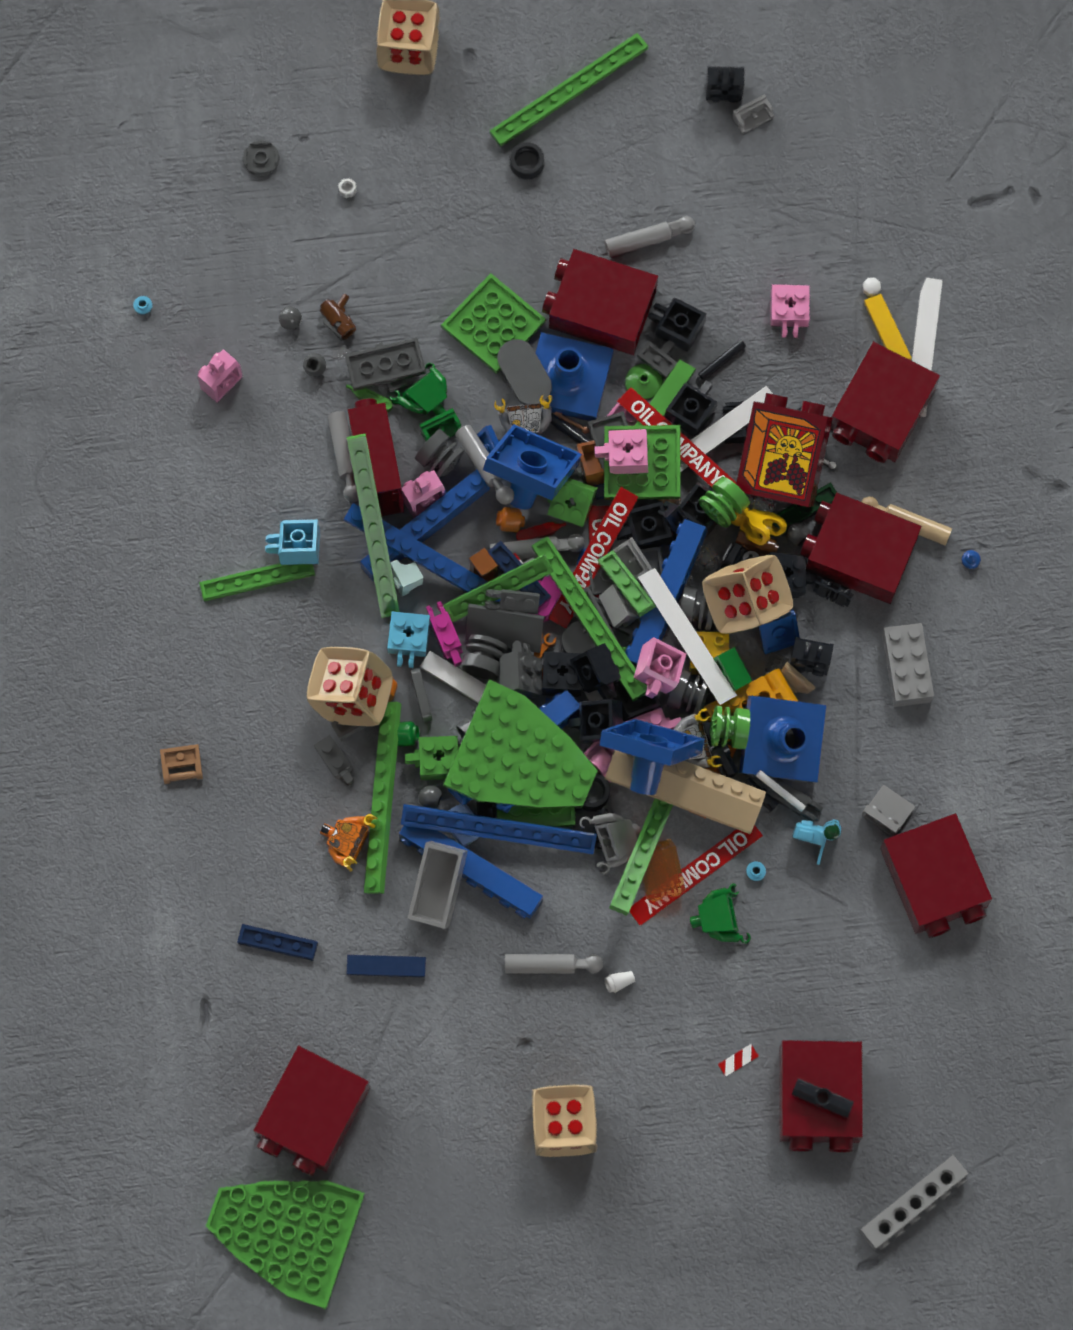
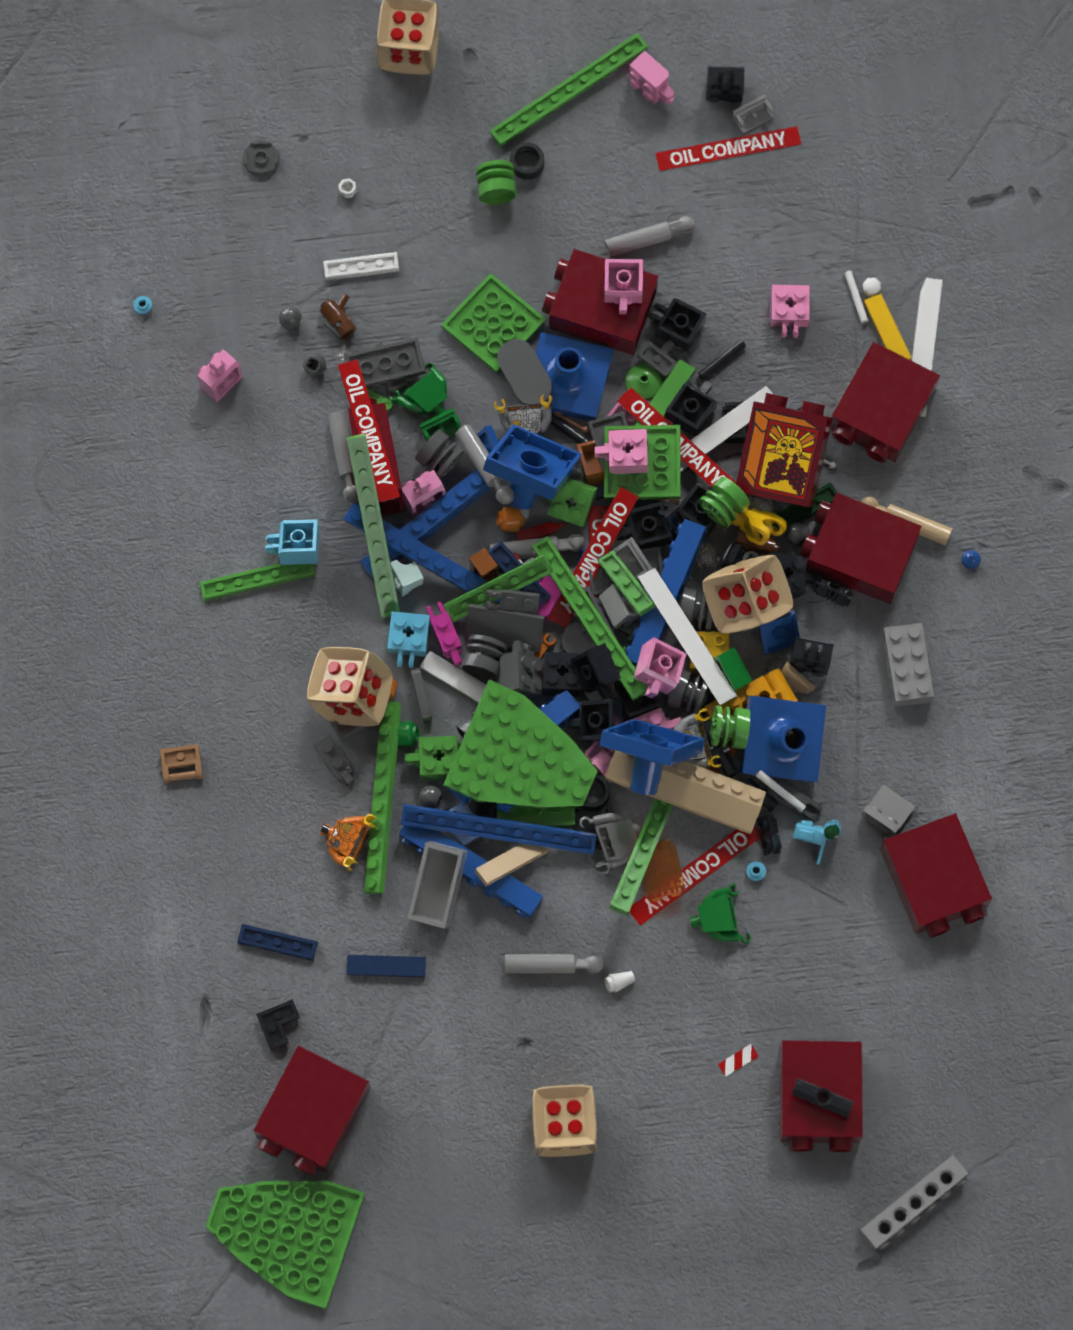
(273, 1020): none -> black plate
(361, 266): none -> white tile
(367, 424): none -> red sticker
(496, 182): none -> bright green wheel
(509, 862): none -> tan tile
(623, 282): none -> bright pink hinge
(650, 79): none -> bright pink hinge
(728, 148): none -> red sticker
(767, 826): none -> black hinge
(856, 297): none -> white bar

